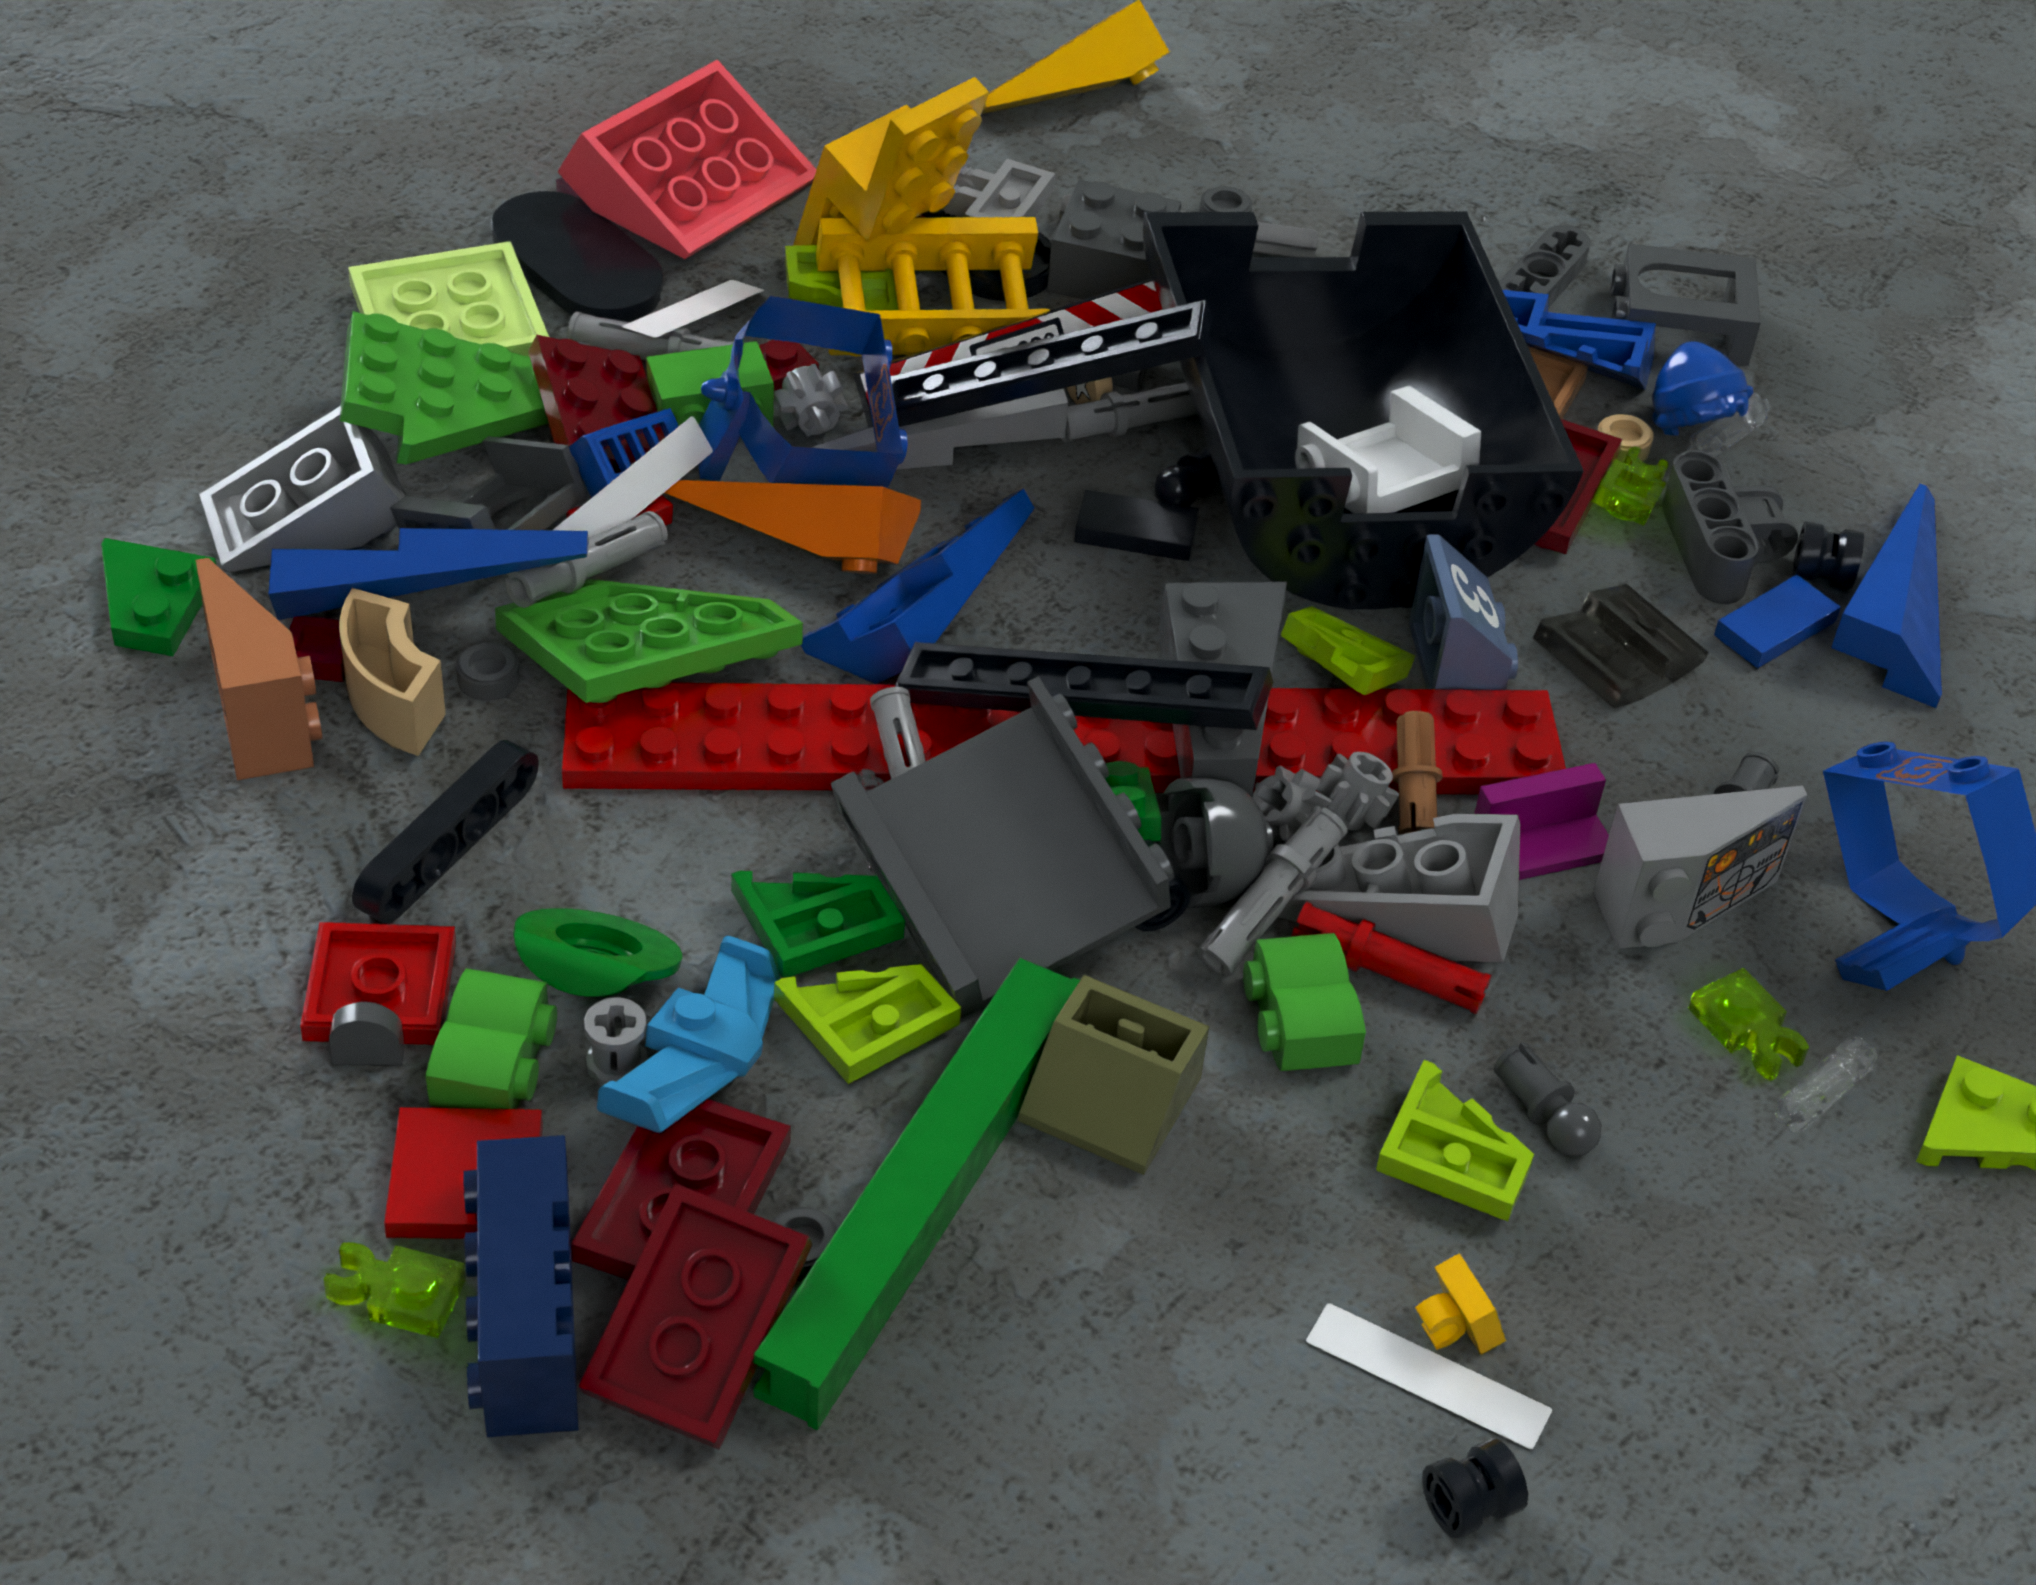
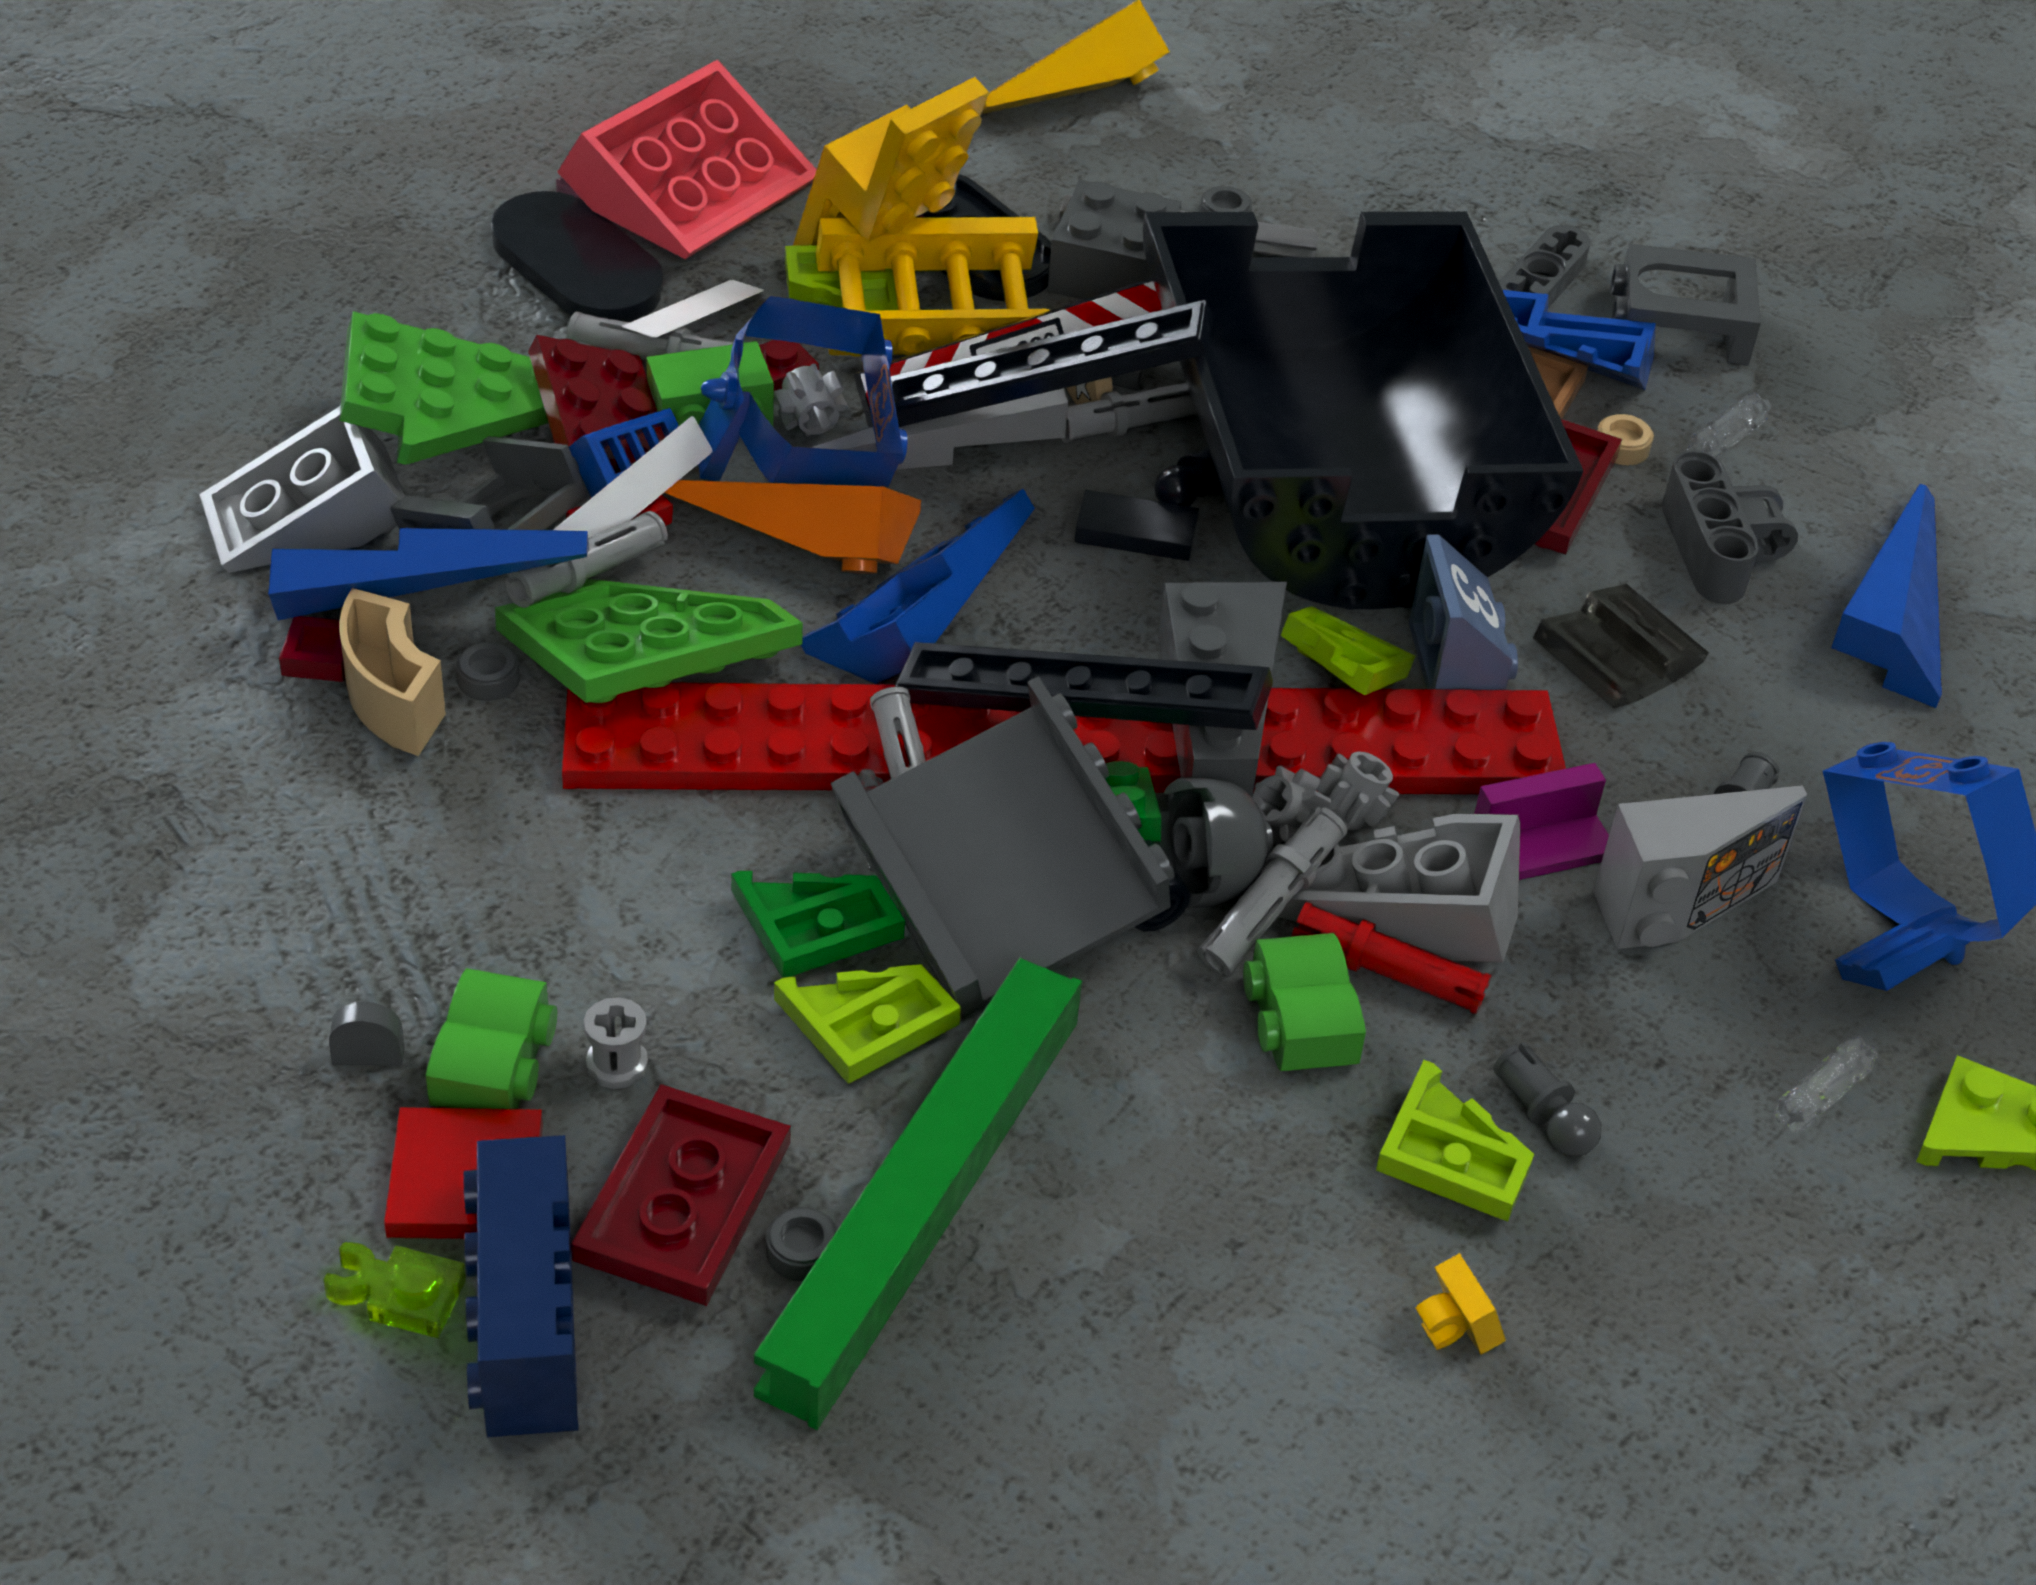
(150, 595): green wing -> none
(258, 680): nougat slope -> none
(385, 965): red tile -> none
(445, 832): black beam -> none
(466, 291): yellowish green plate -> none
(592, 951): green hat -> none
(695, 1315): dark red plate -> none
(699, 1041): dark azure plate -> none
(1011, 192): light grey hinge -> none
(1115, 1074): olive slope -> none
(1398, 462): white panel -> none
(1416, 772): medium nougat axle -> none
(1429, 1376): white sticker -> none
(1475, 1488): black wheel -> none
(1632, 488): clear neon green plate -> none
(1697, 388): blue hair -> none
(1746, 1015): clear neon green plate -> none
(1777, 621): blue tile -> none
(1828, 555): black wheel -> none

